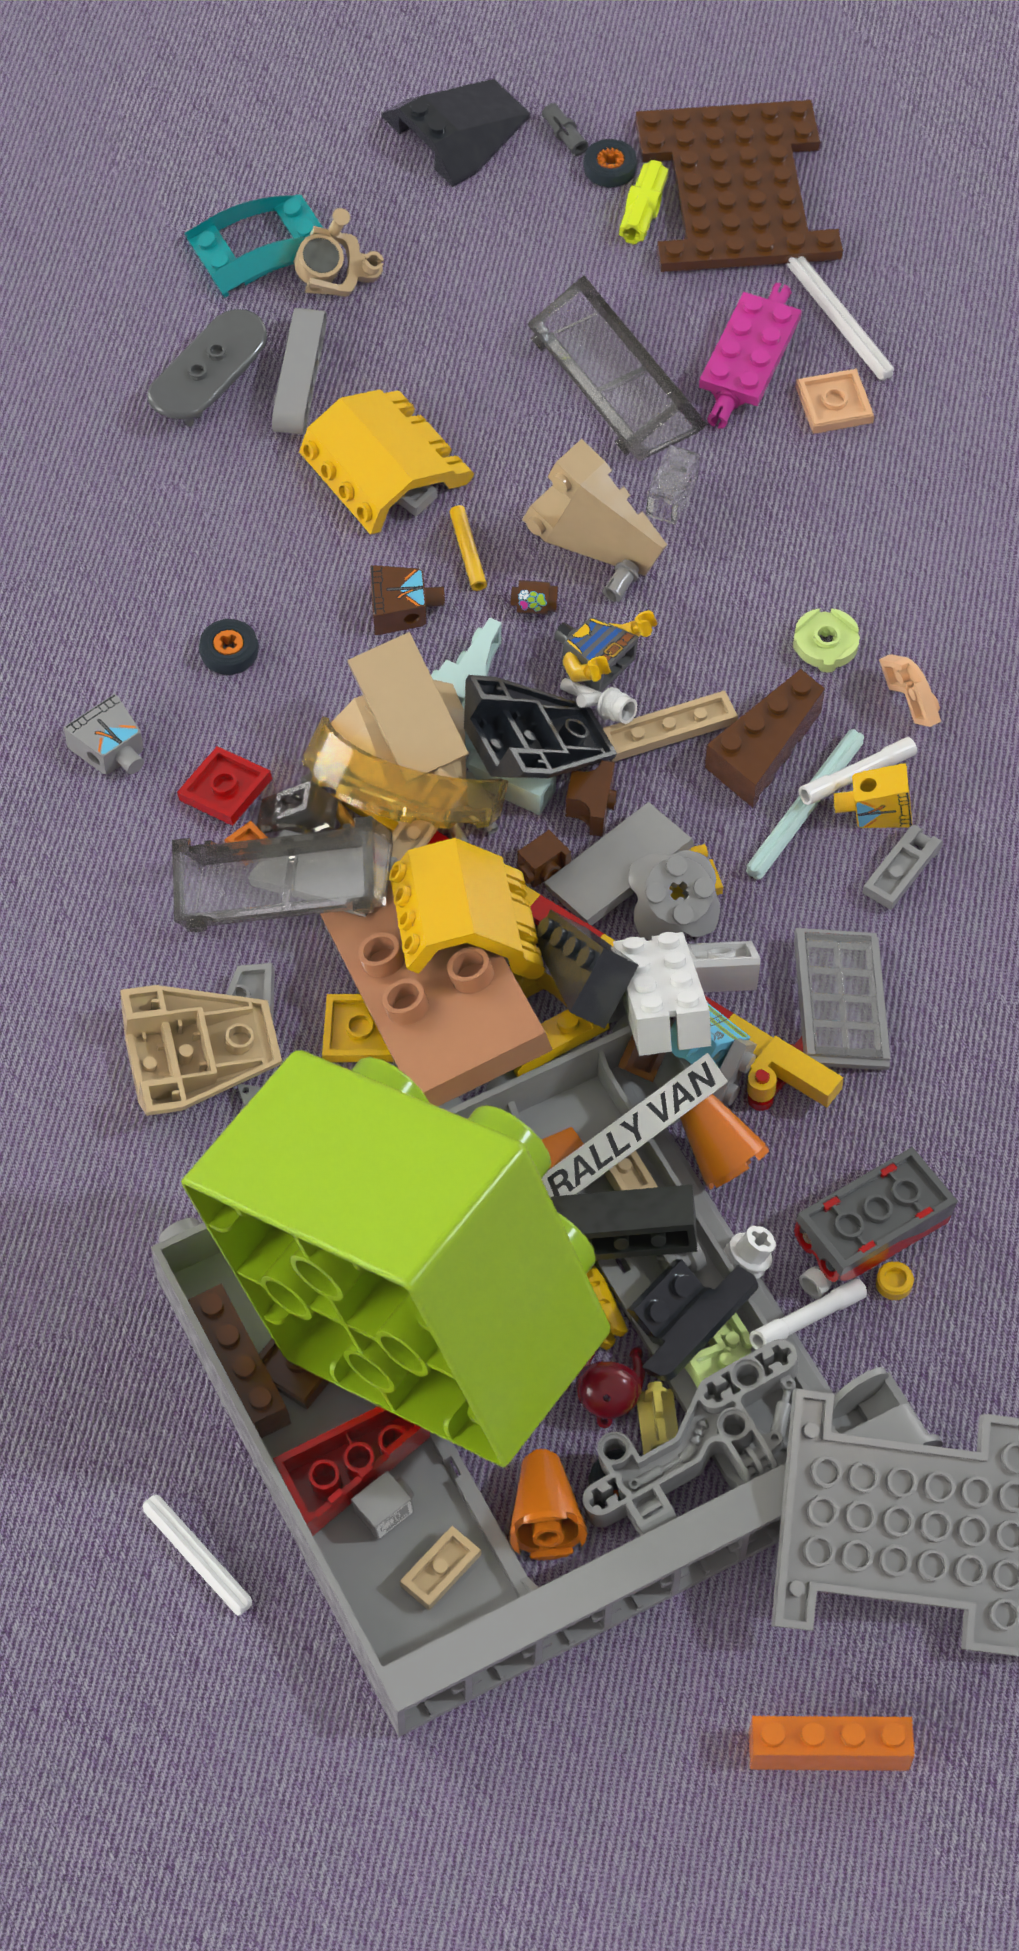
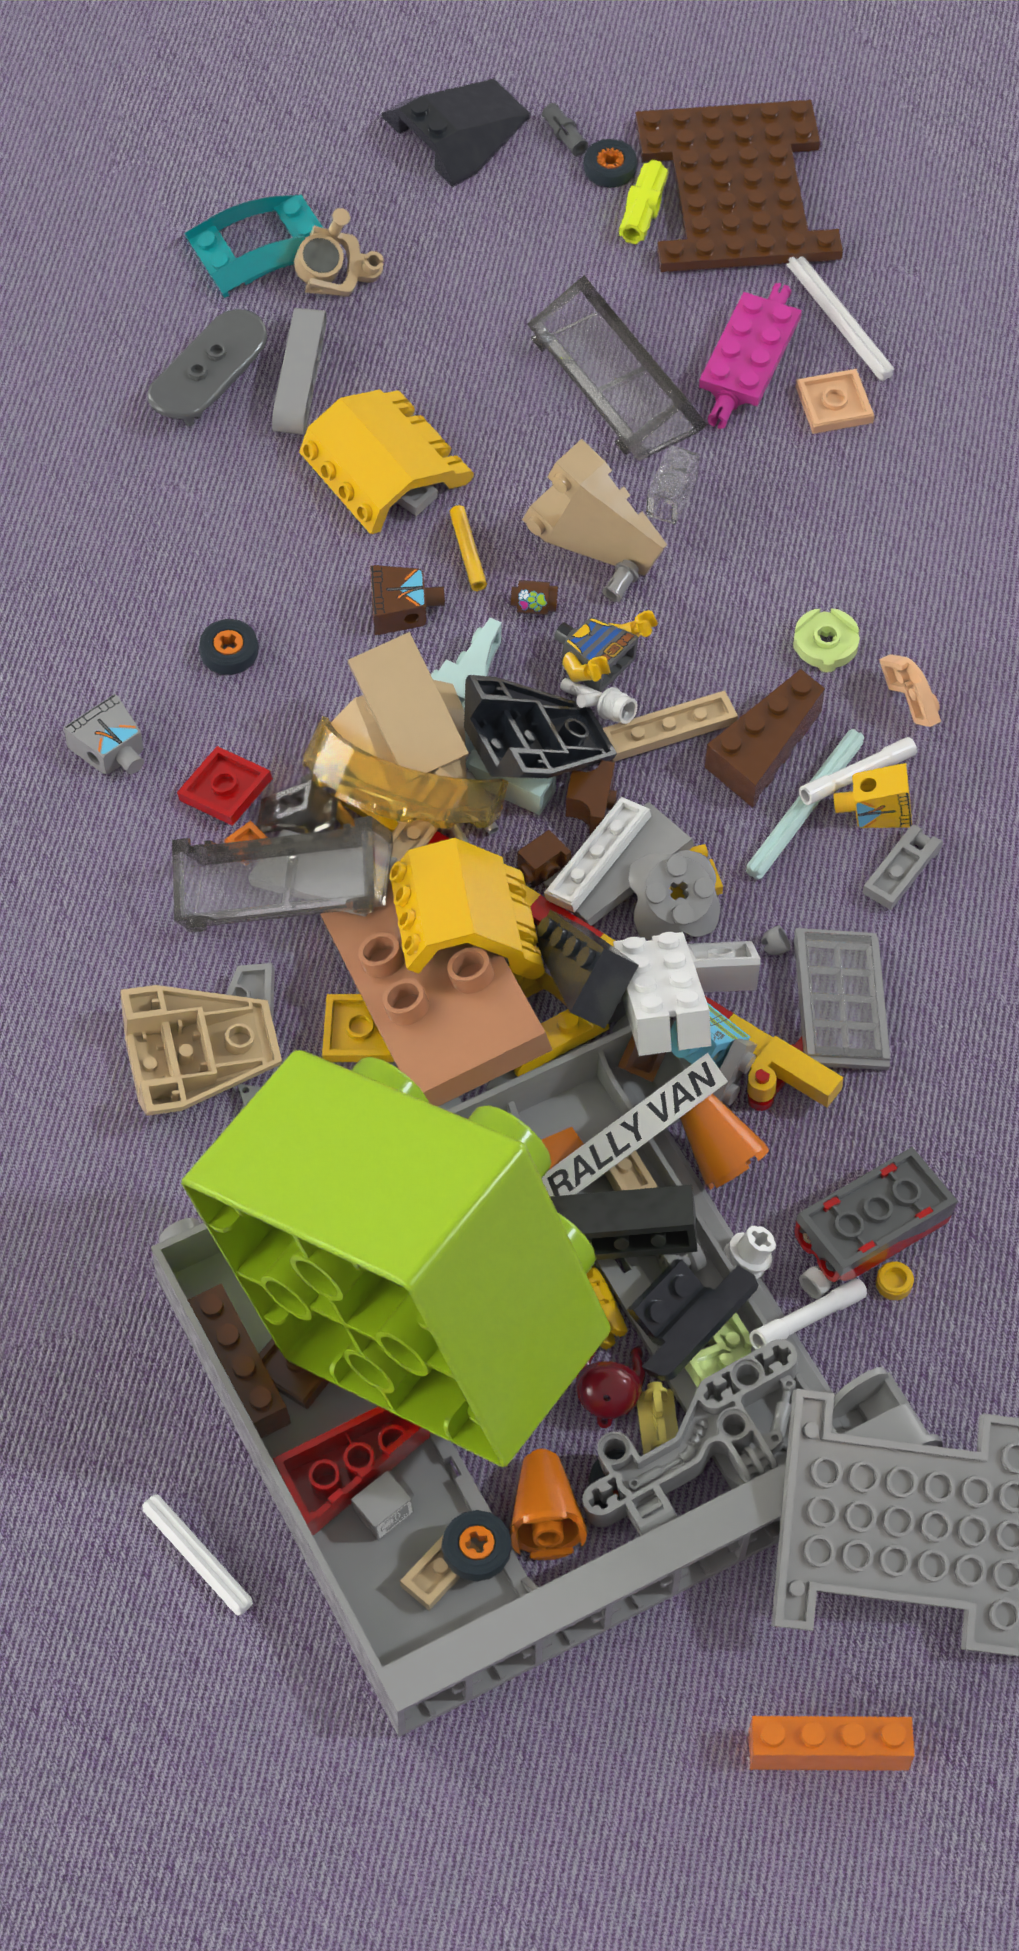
(467, 1562): none -> black bush
(597, 854): none -> white tile
(775, 941): none -> light grey hinge

